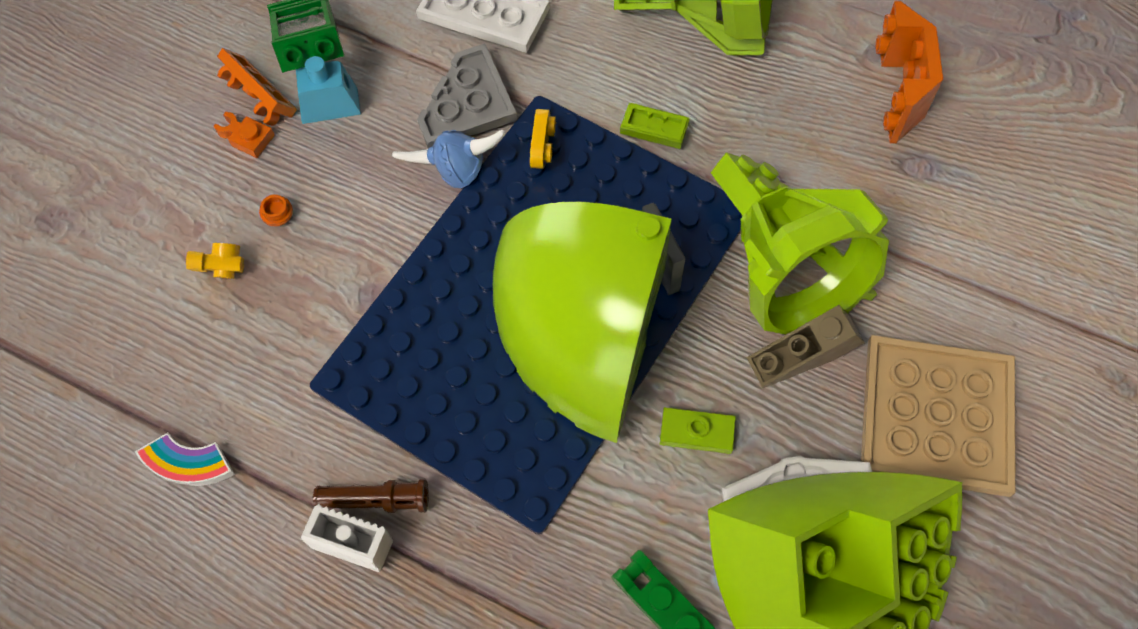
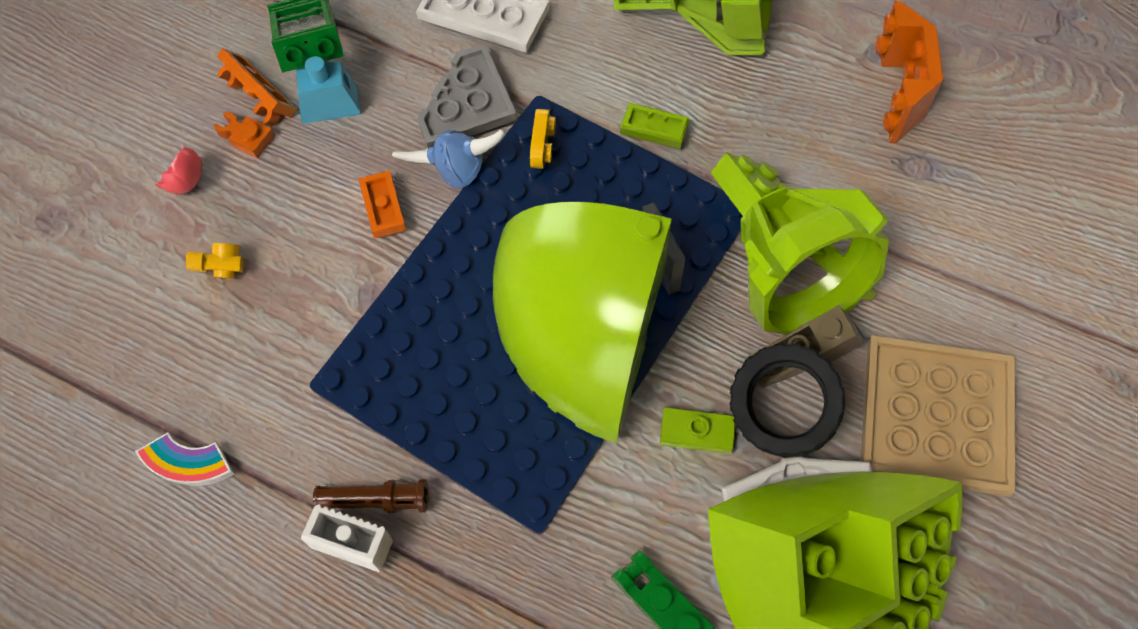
(183, 173): none -> coral hair
(275, 210): orange plate -> none
(382, 204): none -> orange plate
(787, 356): none -> black tyre

